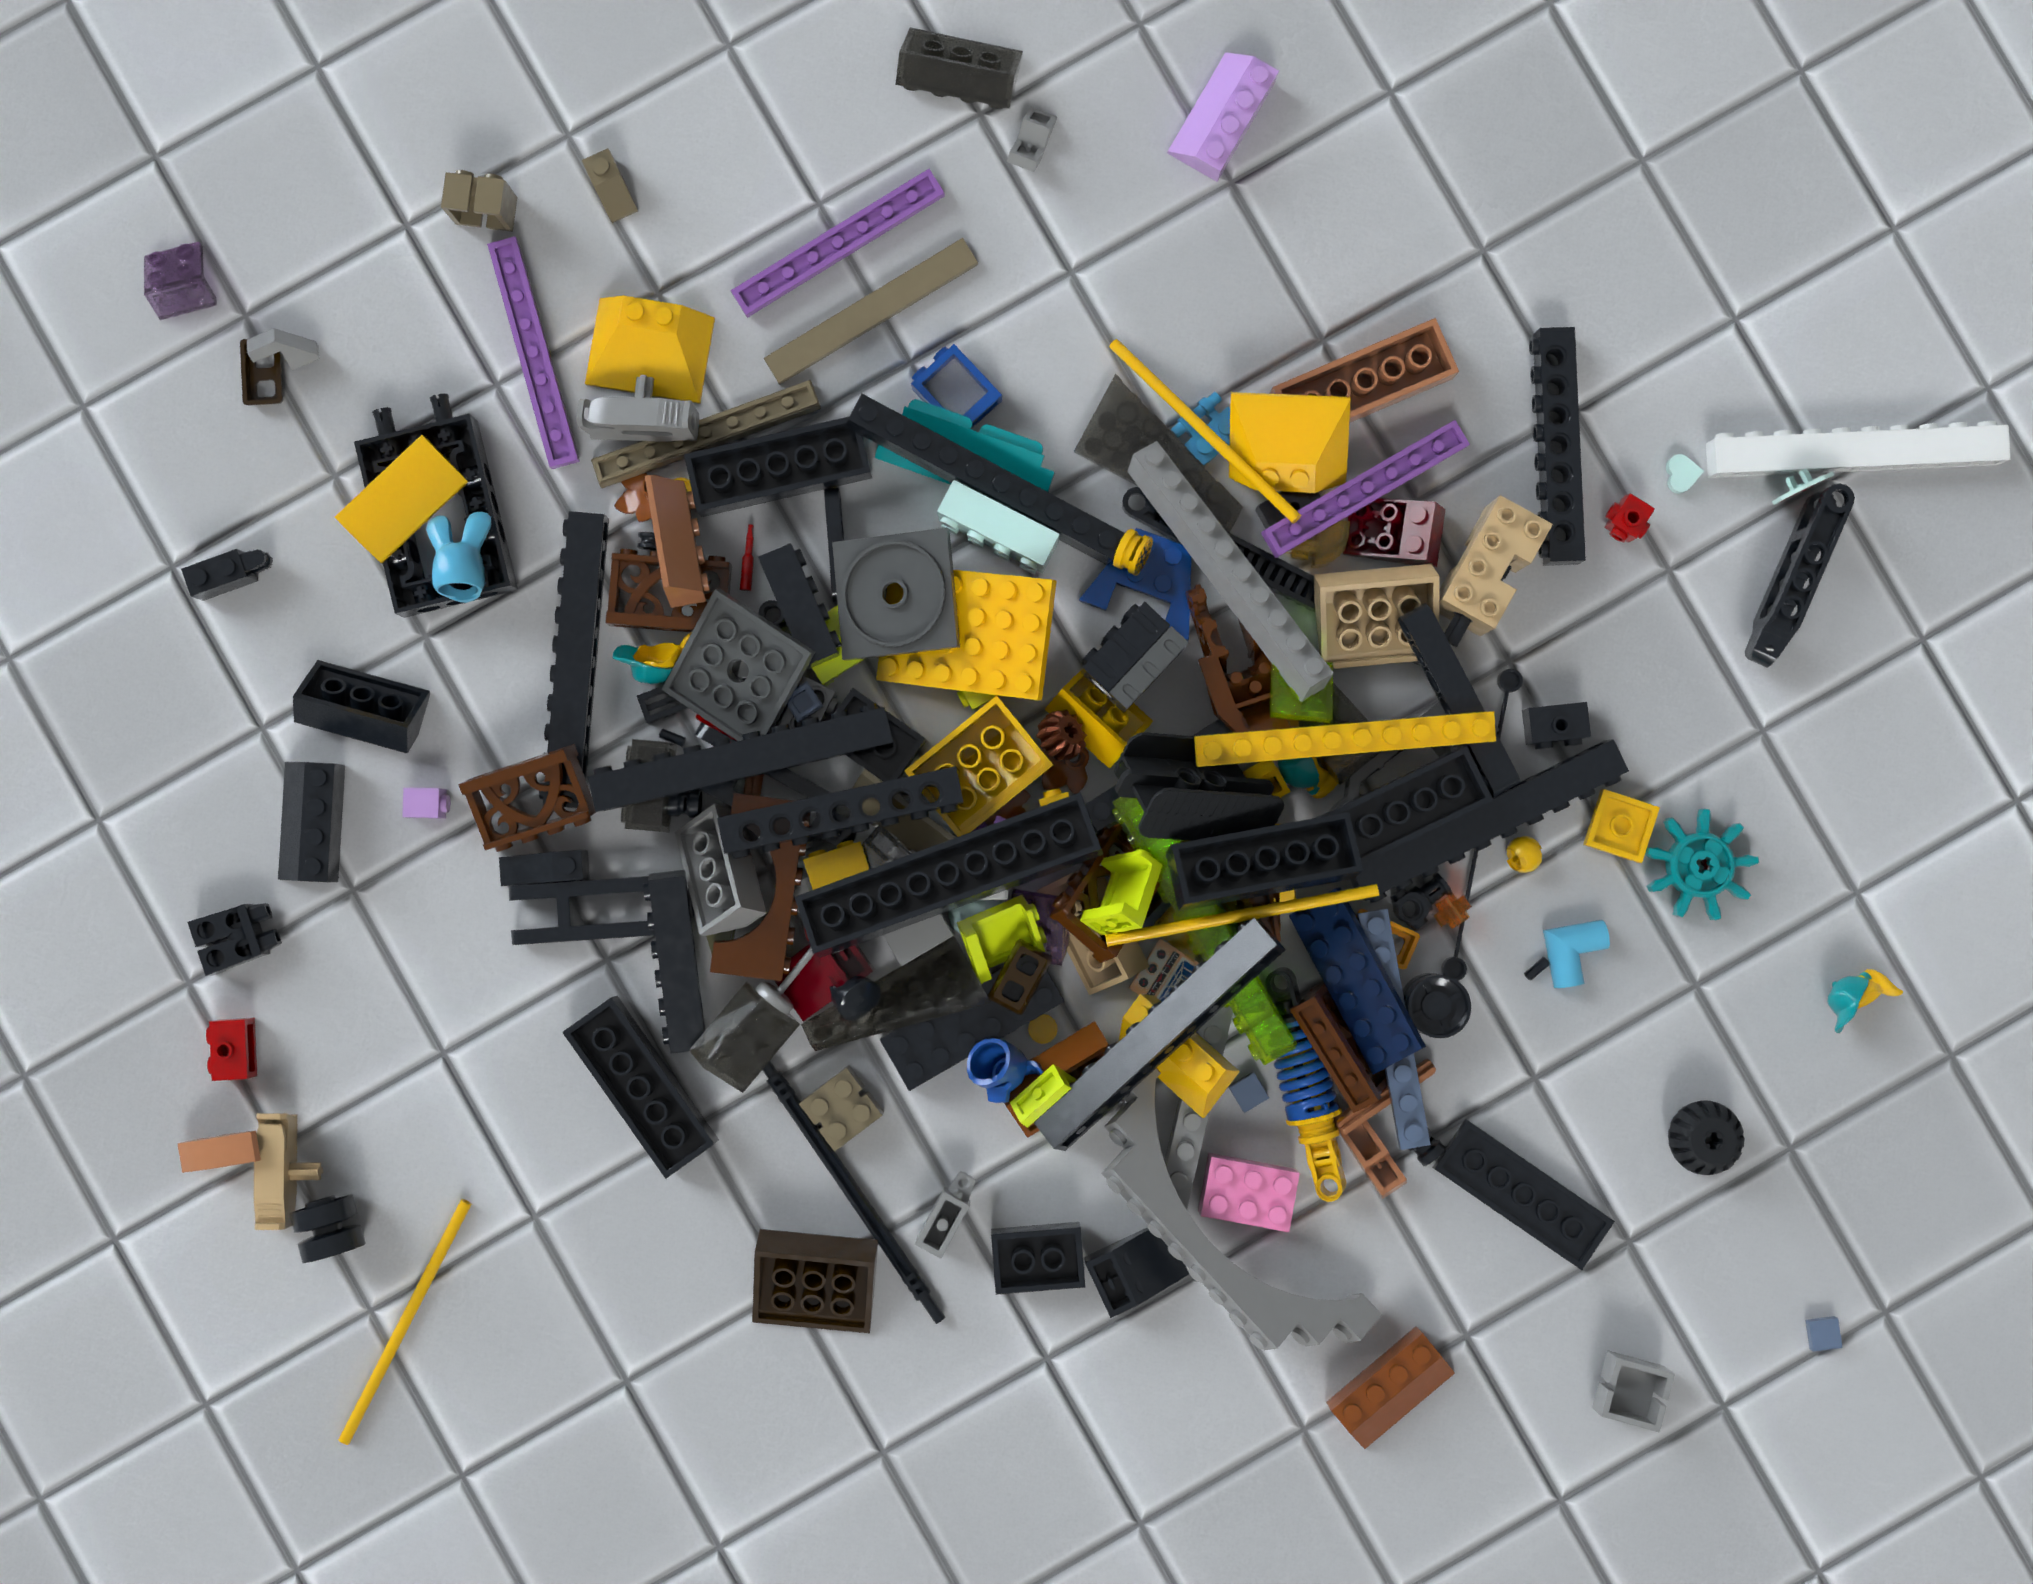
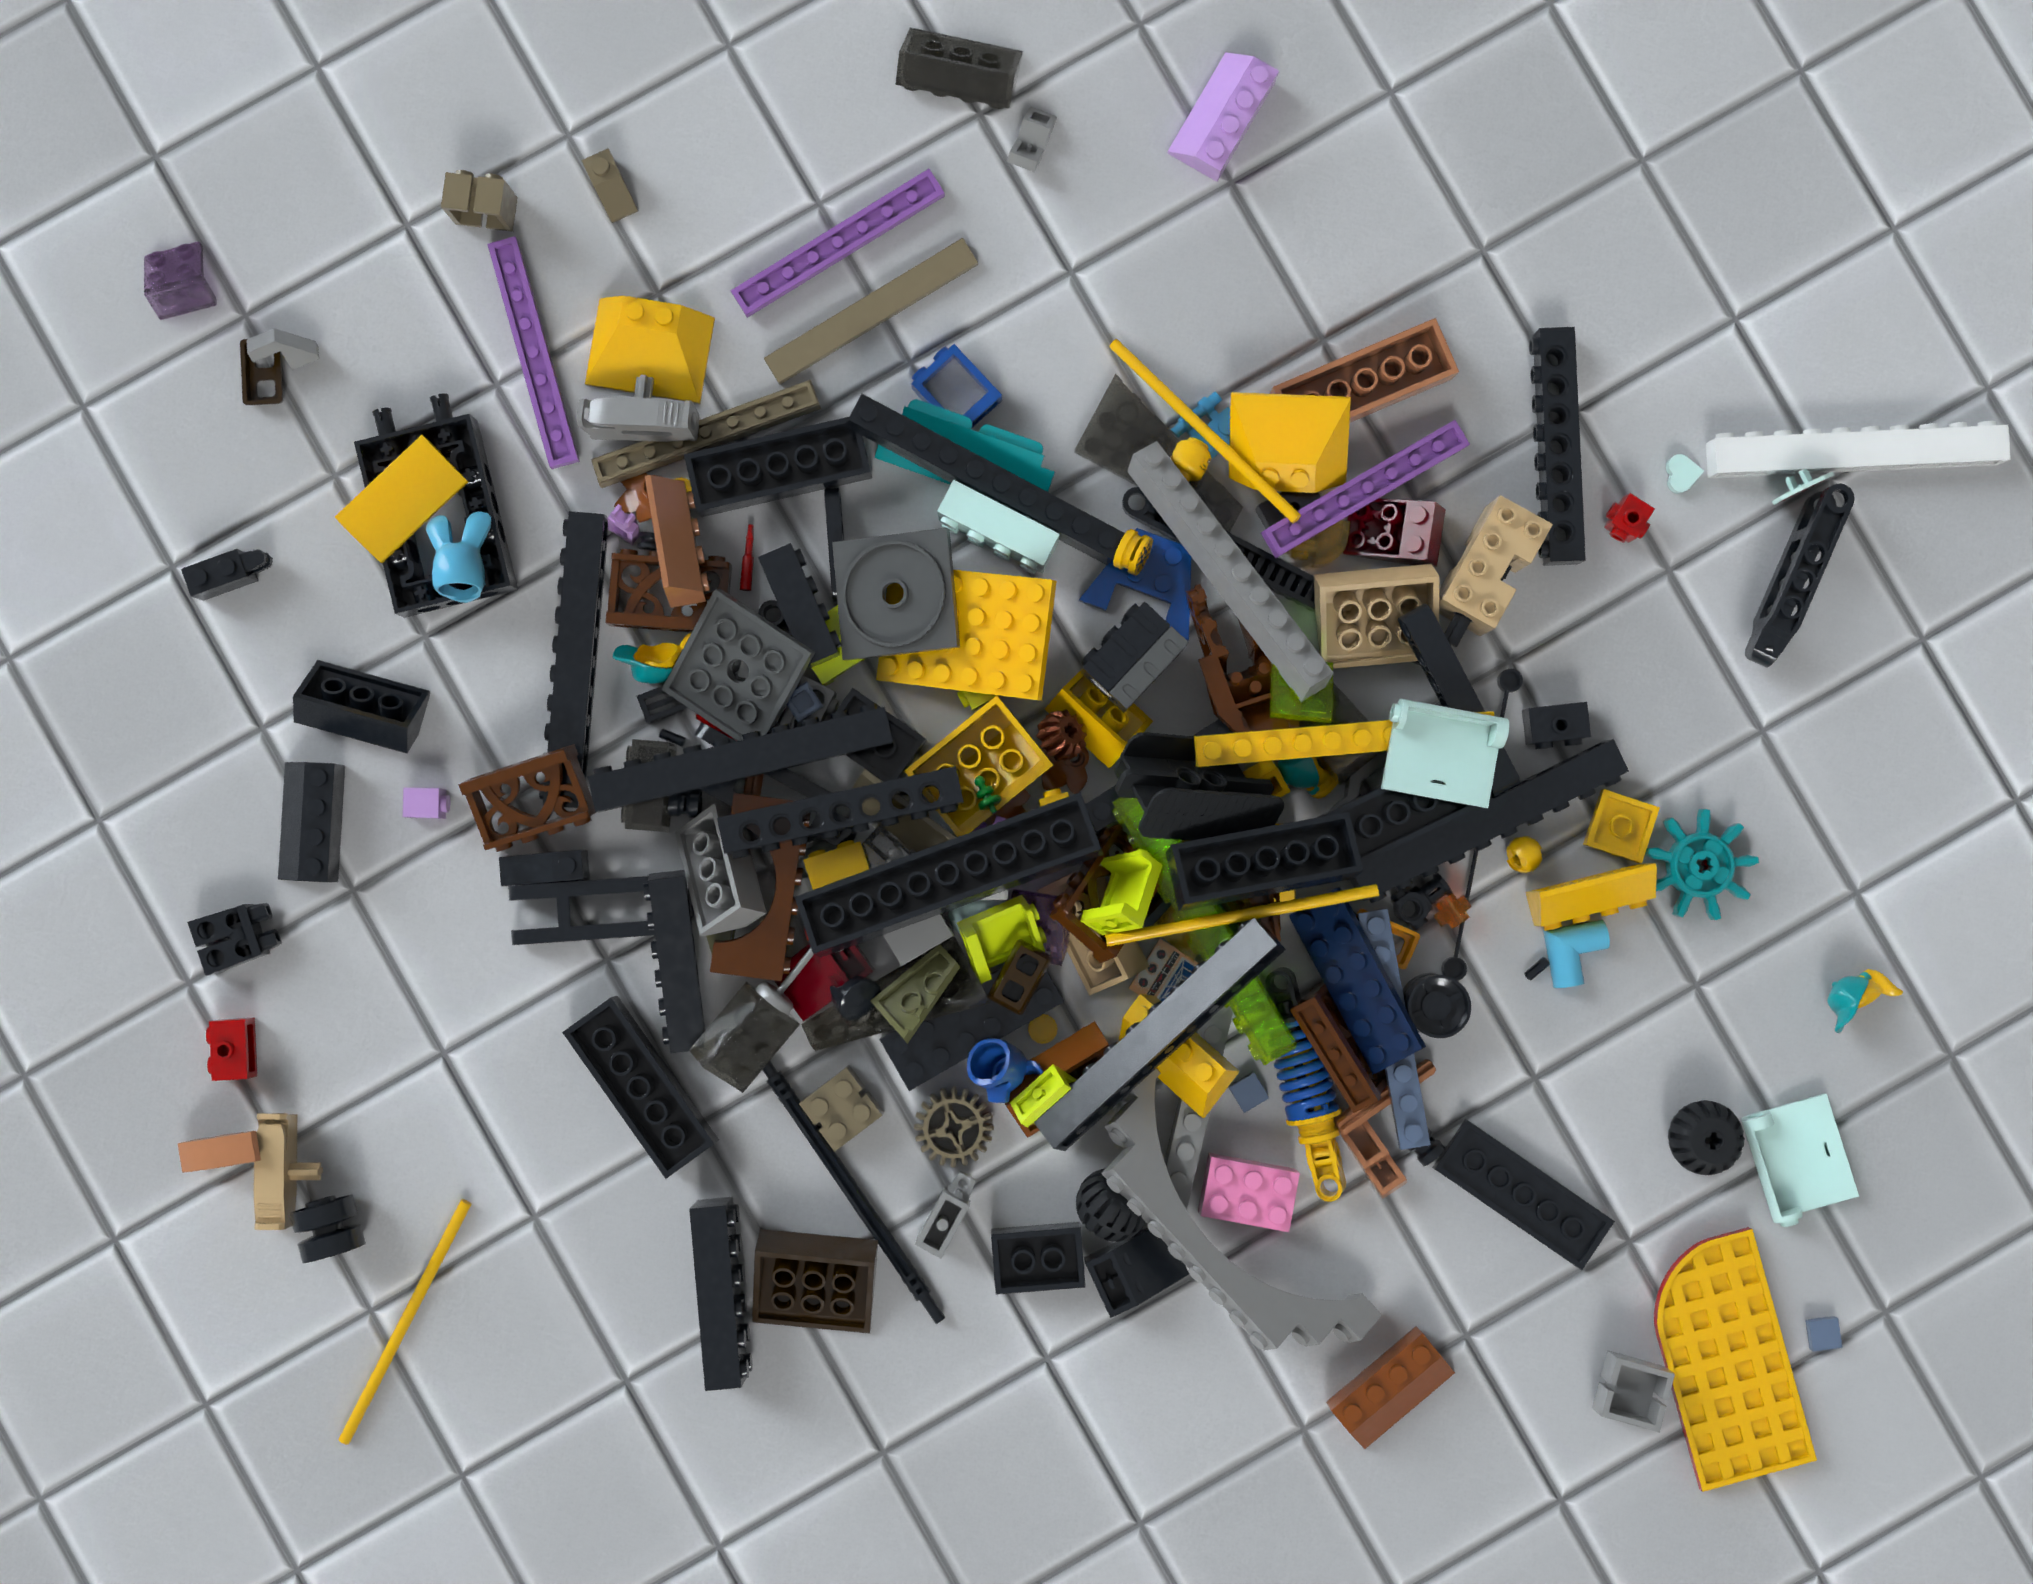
(623, 525): none -> lavender plate
(719, 1293): none -> black brick
(916, 991): none -> olive wing
(966, 1122): none -> dark tan gear
(989, 801): none -> green hair
(1105, 1210): none -> black wheel
(1191, 458): none -> yellow head
(1446, 747): none -> light aqua door
(1593, 894): none -> yellow slope
(1729, 1364): none -> yellow plate
(1799, 1158): none -> light aqua door

